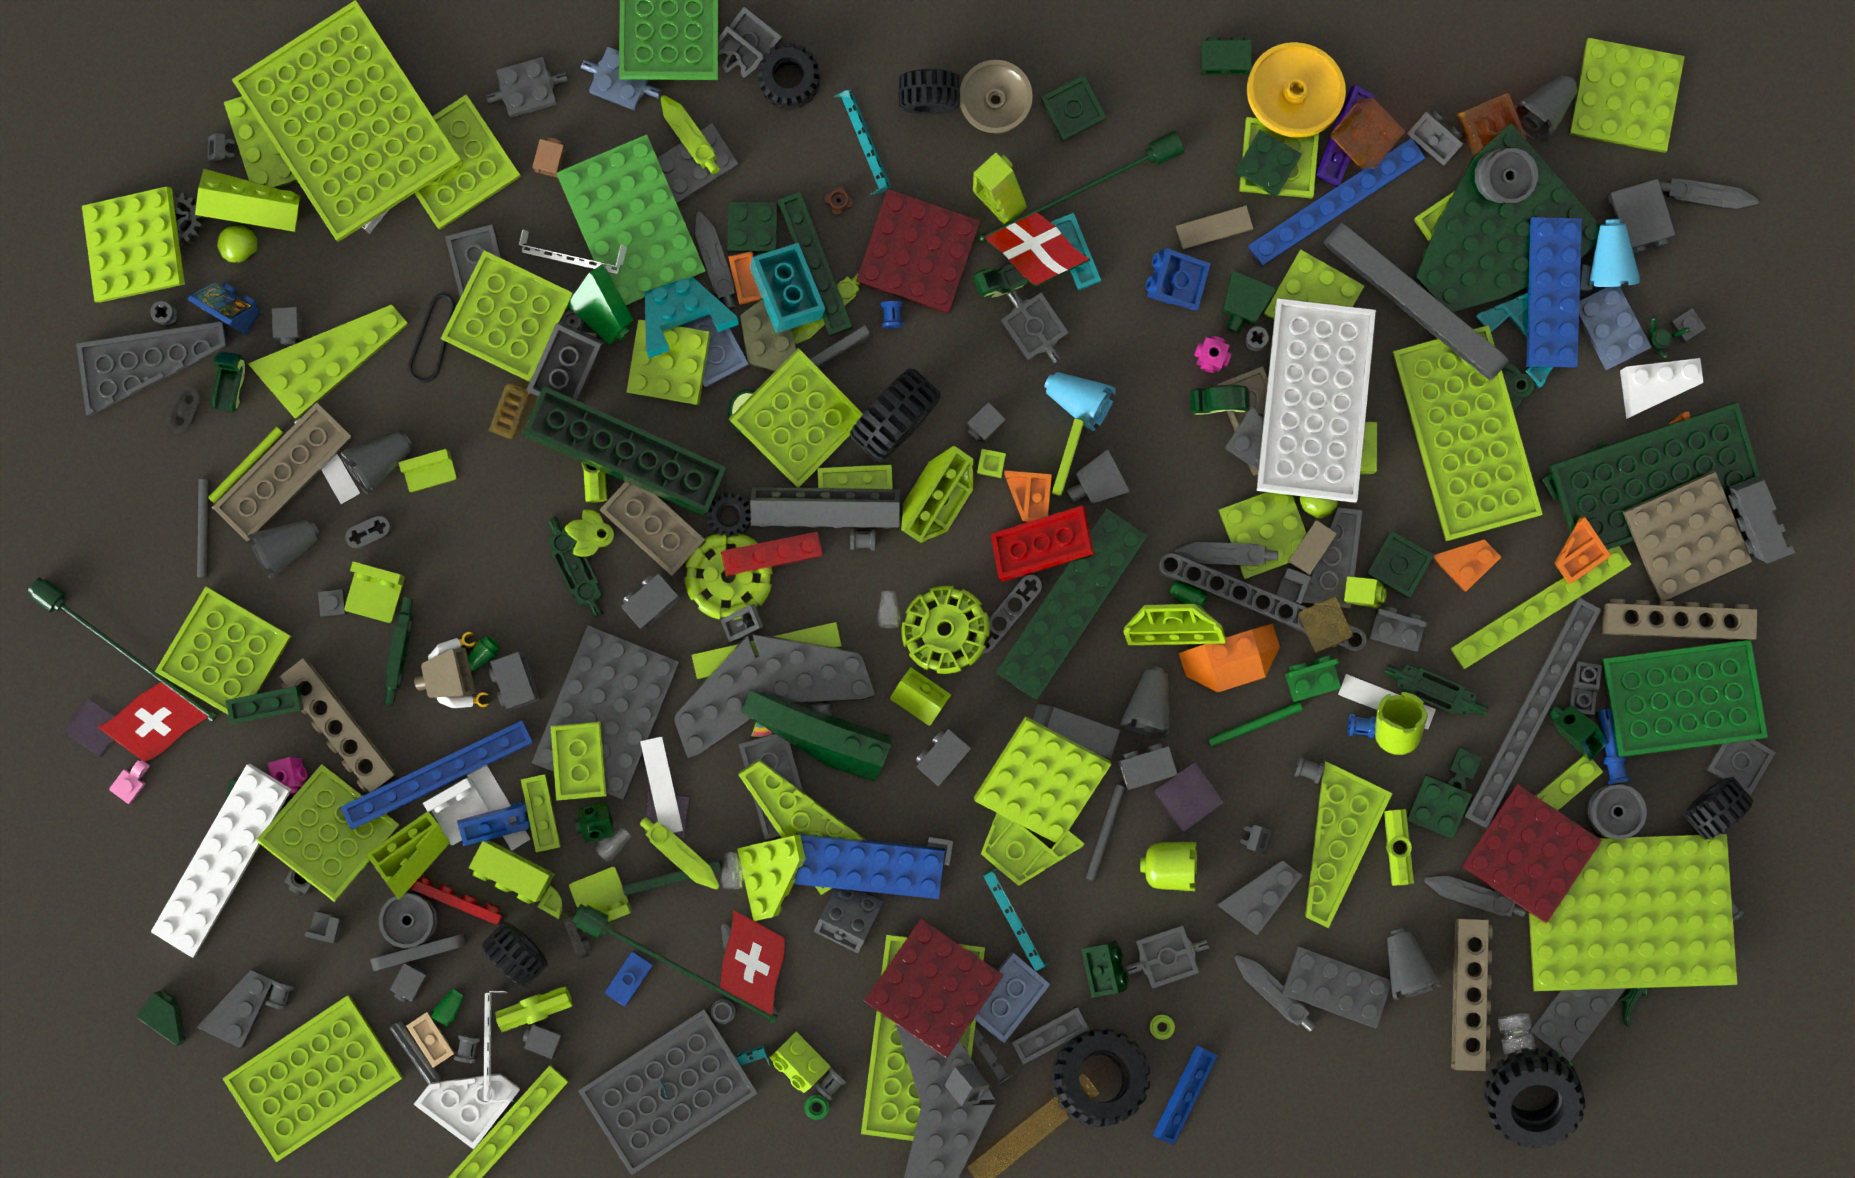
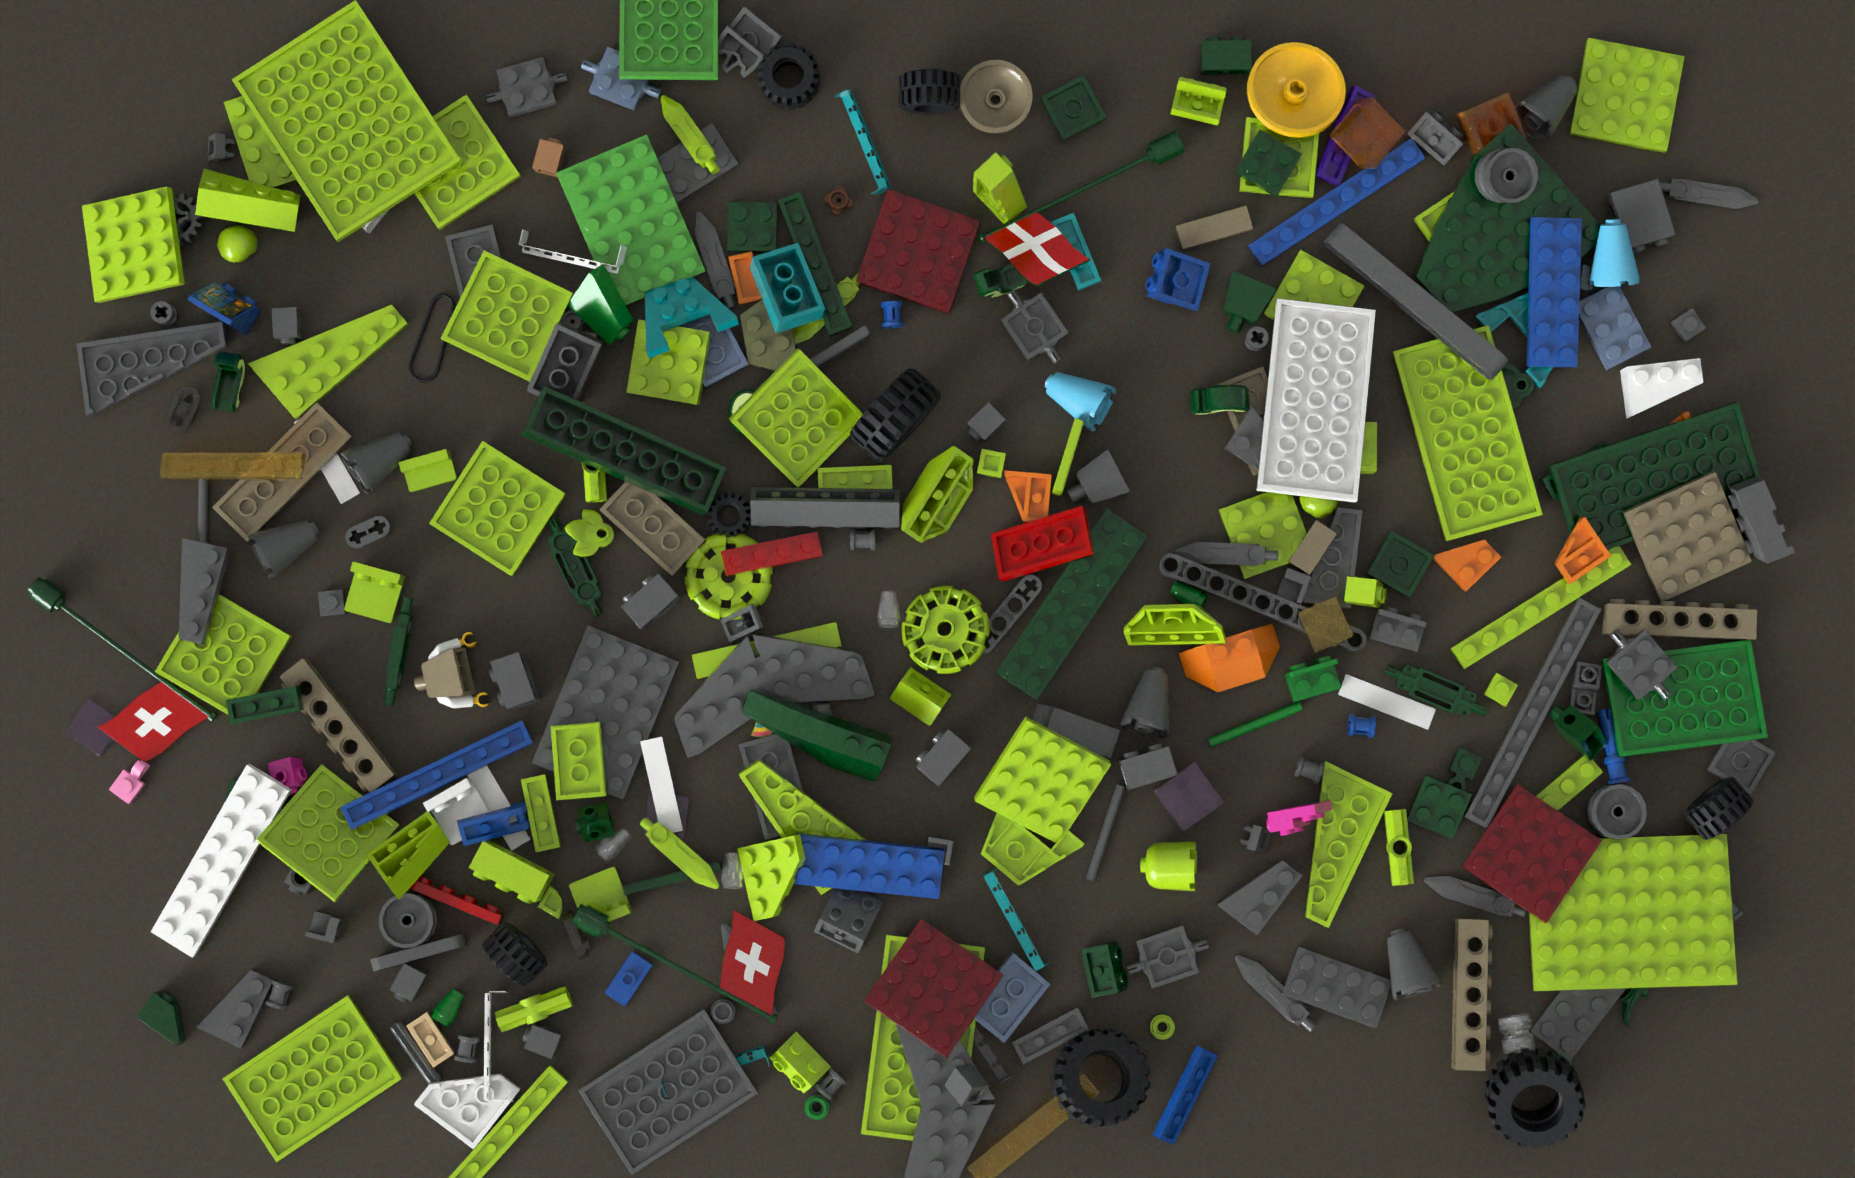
(200, 585): none -> dark grey wing
(232, 465): none -> clear yellow plate
(245, 465): lime bar -> none
(483, 652): green cone -> none
(497, 508): none -> lime plate
(509, 388): clear yellow slope -> none
(1198, 101): none -> lime bracket
(1208, 362): dark pink brick -> none
(1294, 818): none -> dark pink plate
(1400, 723): lime cylinder -> none
(1500, 689): none -> lime plate
(1641, 664): none -> dark grey plate
(1662, 338): dark green plant -> none

